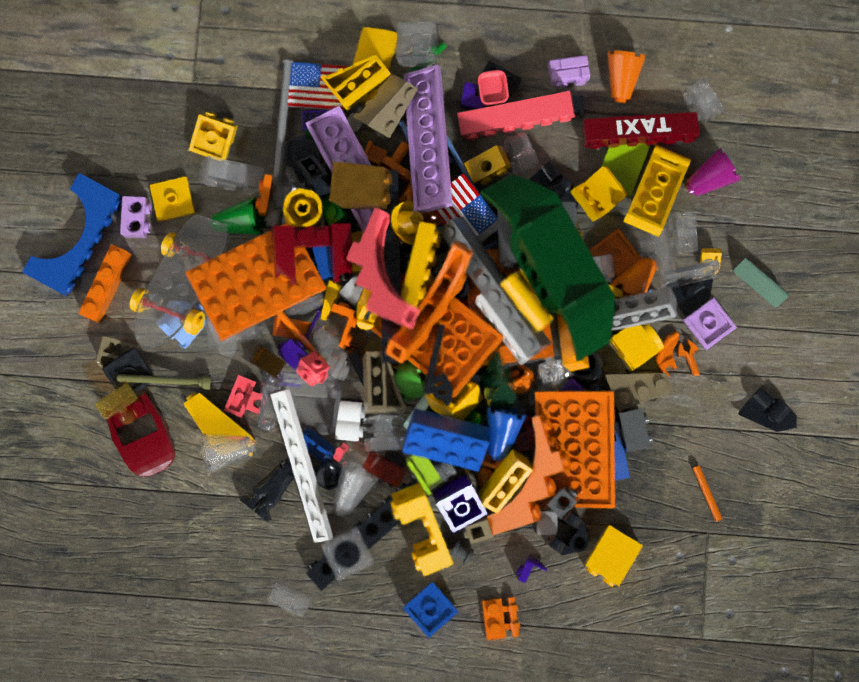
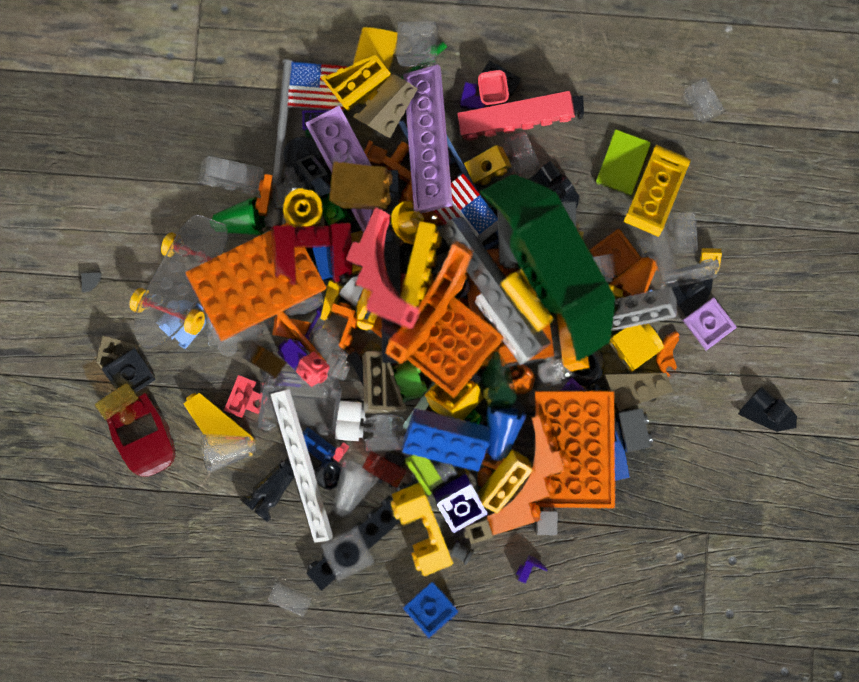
(63, 271): blue arch -> none
(105, 284): orange brick -> none
(129, 217): lavender brick -> none
(172, 199): yellow plate -> none
(203, 381): olive piece -> none
(213, 135): yellow plate -> none
(354, 123): light grey cylinder -> none
(431, 378): black piece -> none
(494, 618): orange plate -> none
(526, 440): dark red plate -> none
(559, 508): dark grey brick -> none
(568, 71): lavender brick -> none
(579, 525): black piece -> none
(599, 193): yellow bracket -> none
(612, 556): yellow brick -> none
(624, 73): orange cone -> none
(640, 130): dark red brick -> none
(689, 356): orange bar -> none
(707, 493): orange bar -> none
(713, 174): magenta cone -> none
(761, 282): sand green slope -> none

